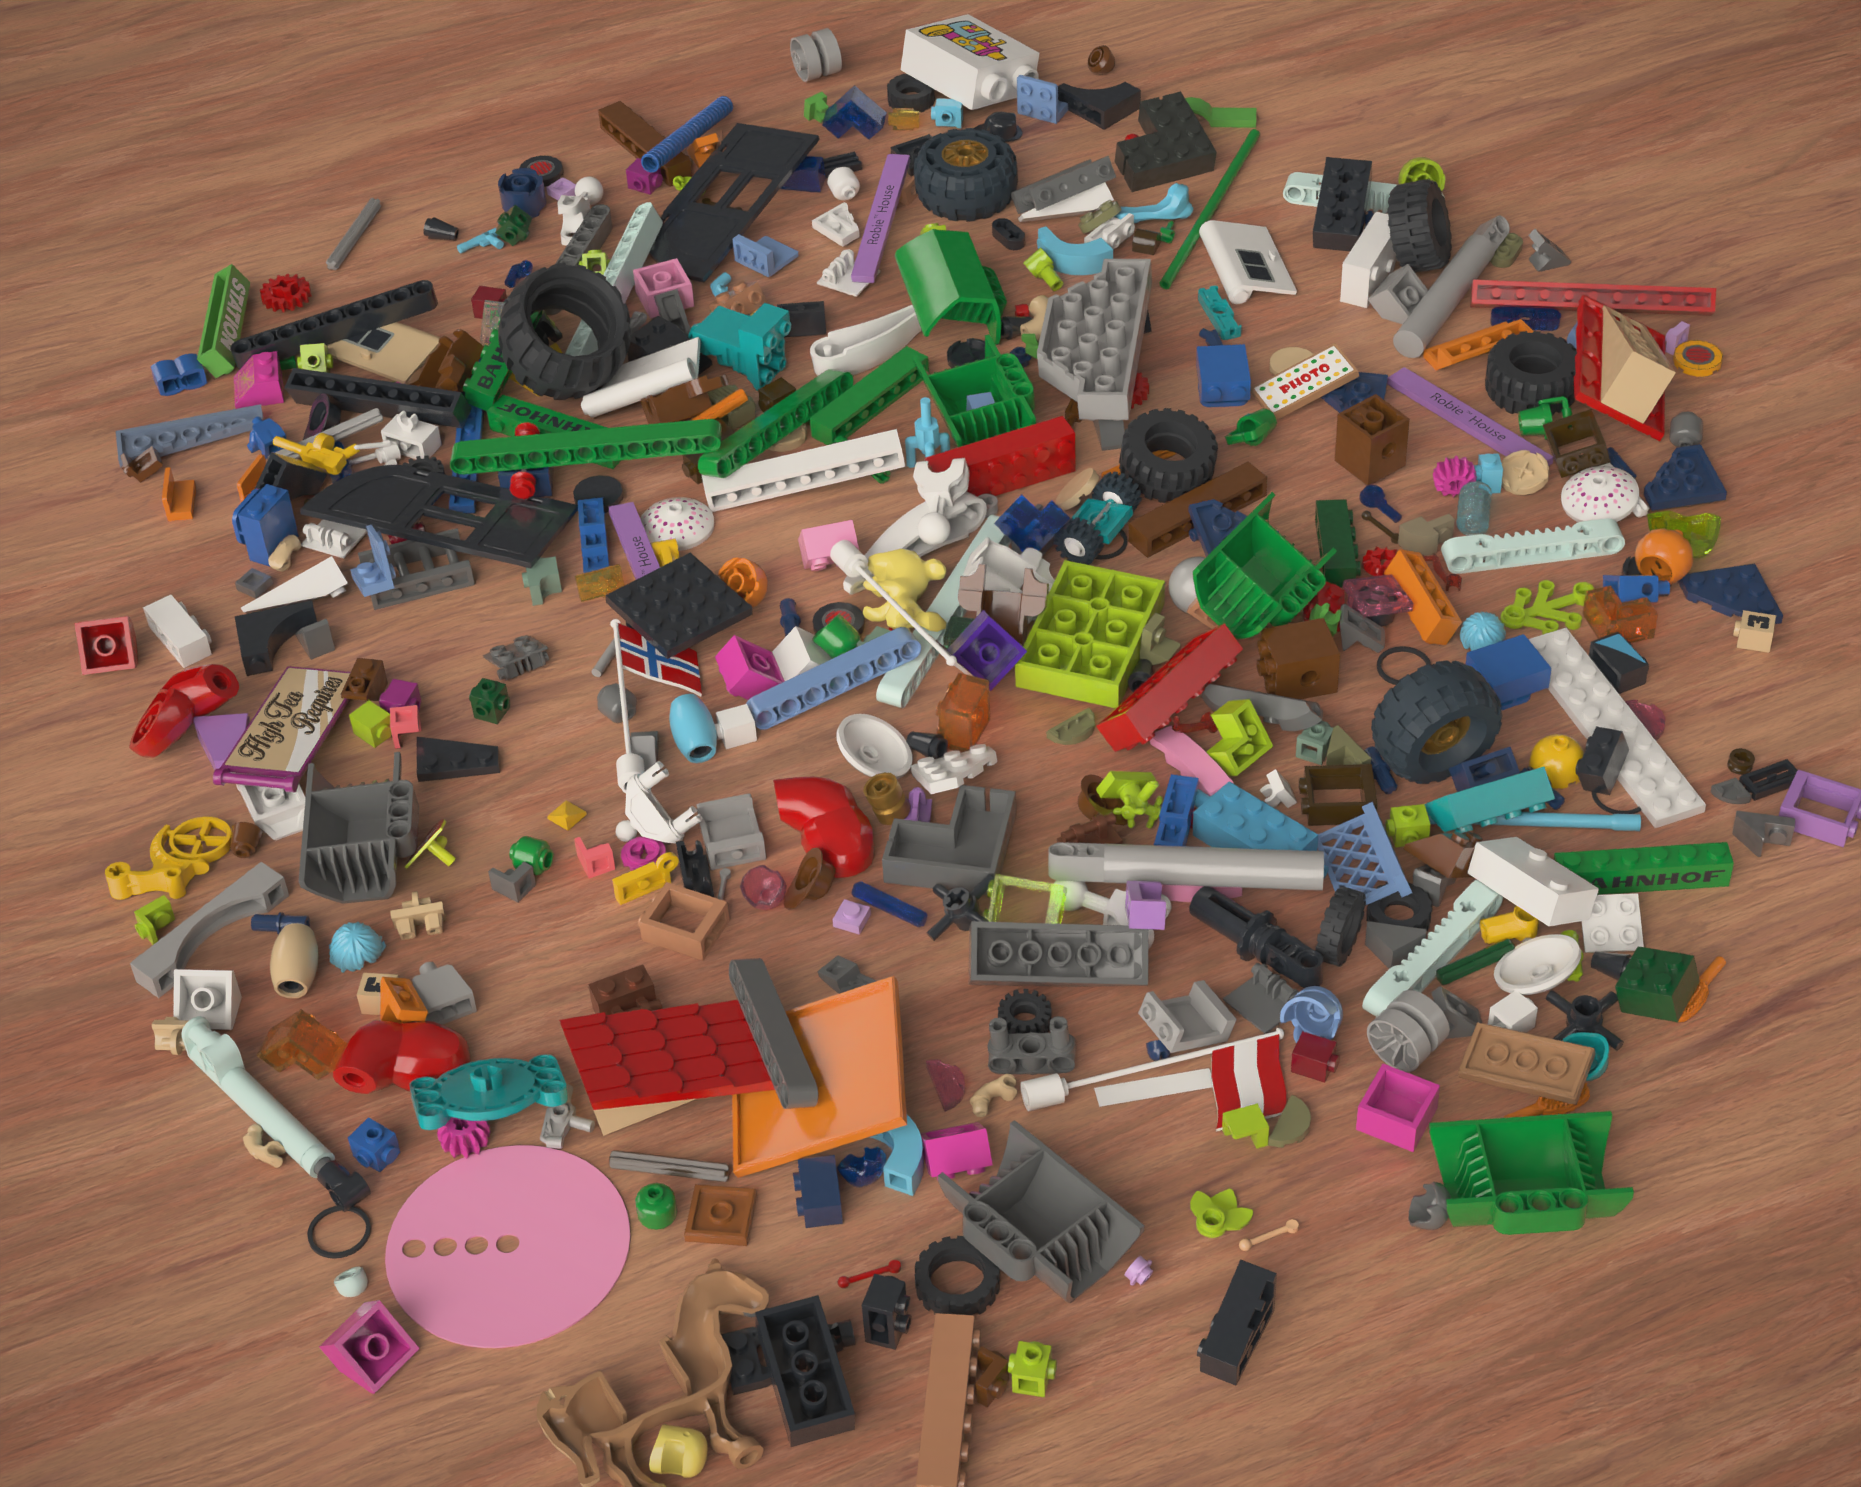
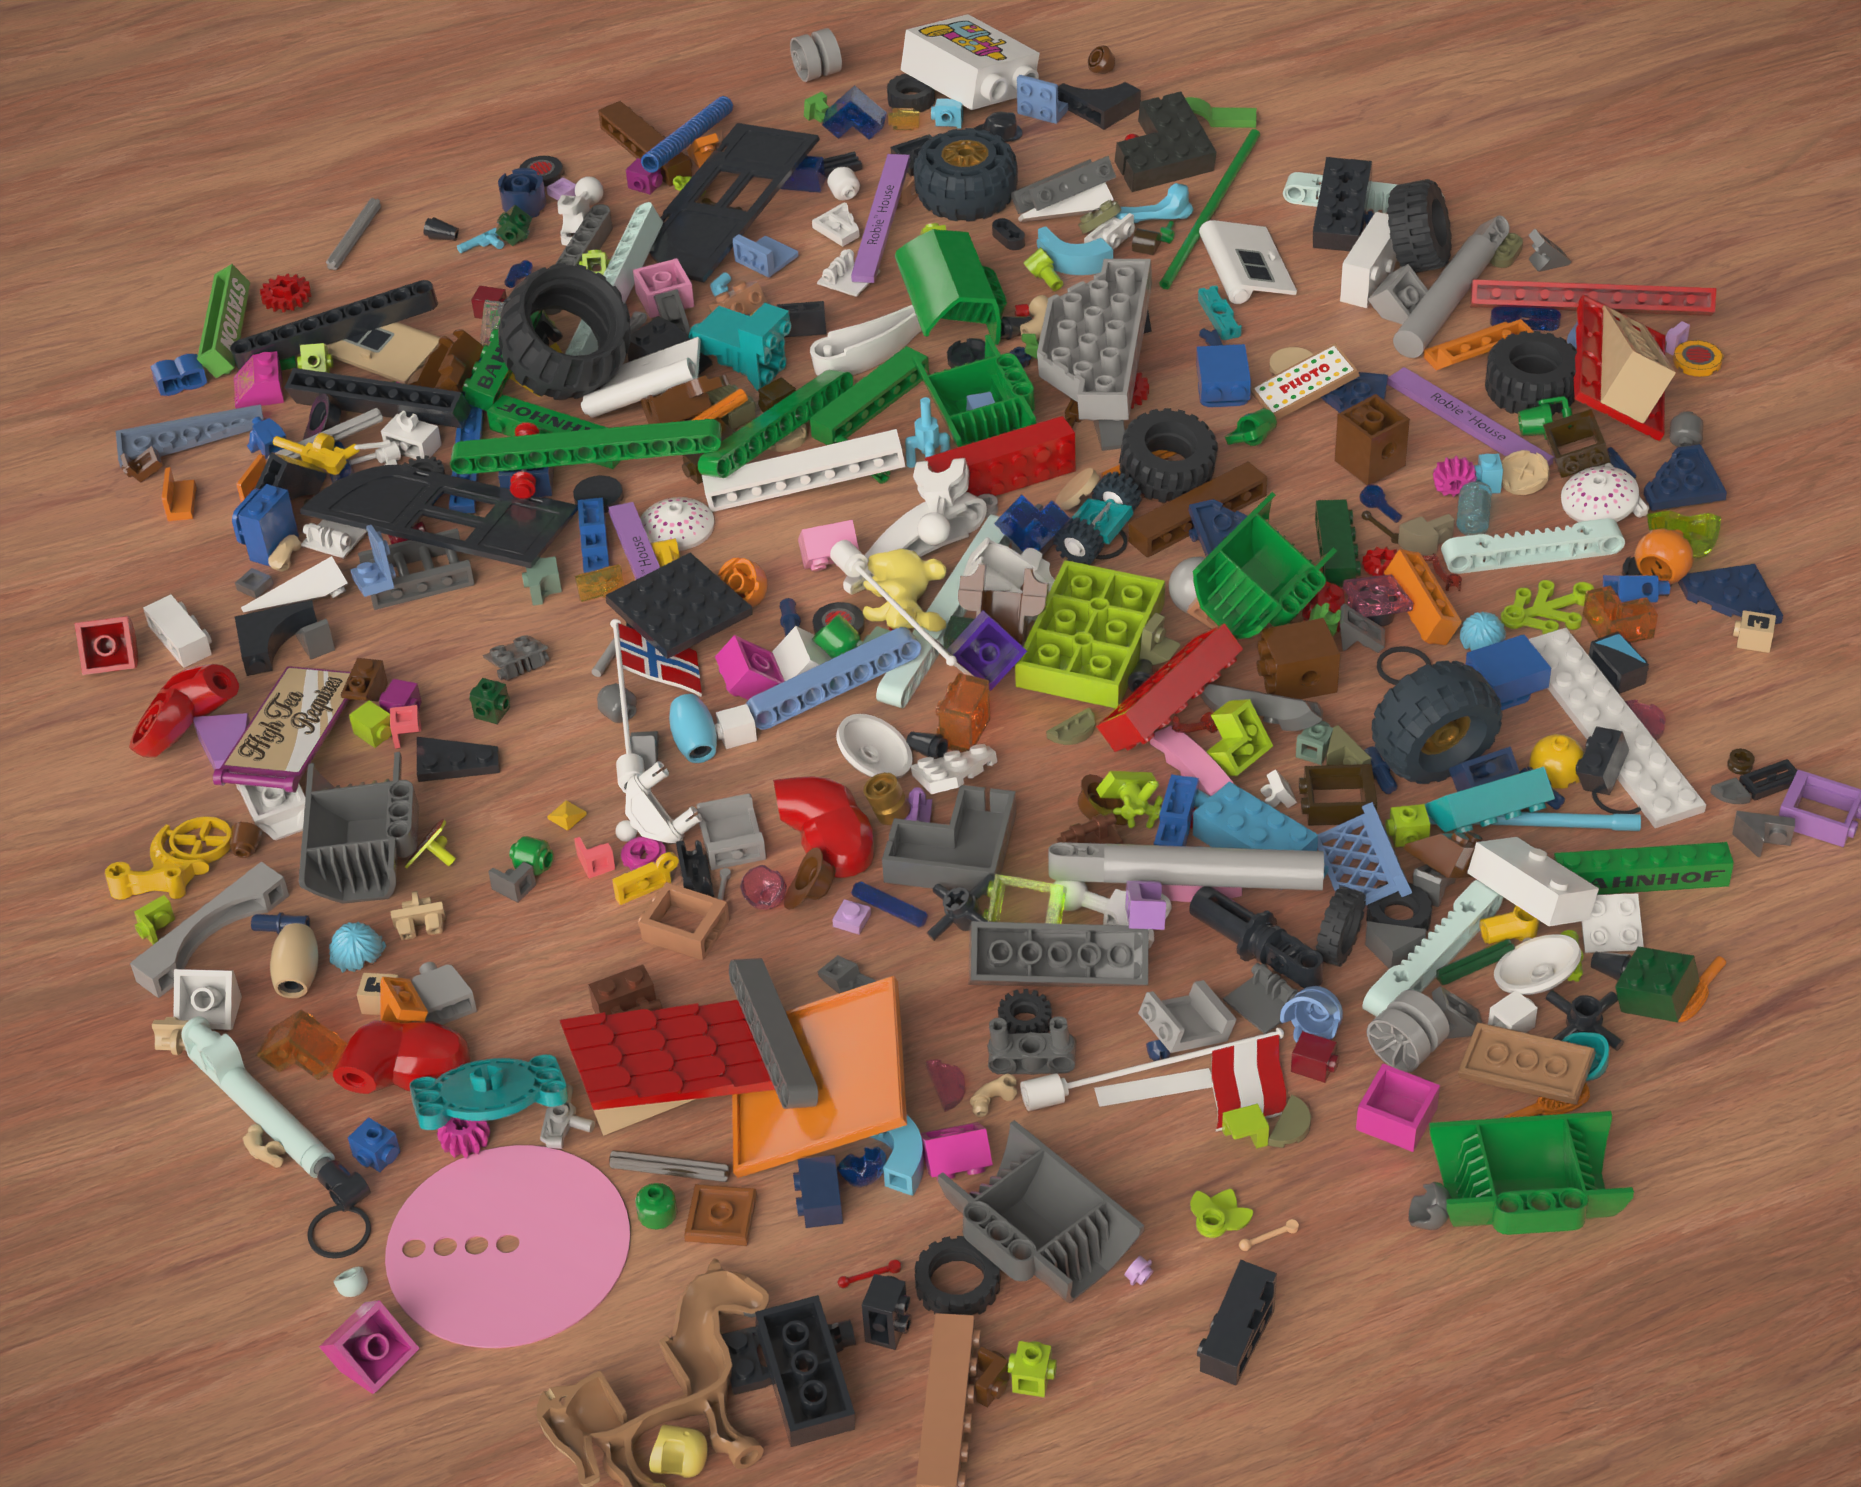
(1421, 169): lime cylinder -> none

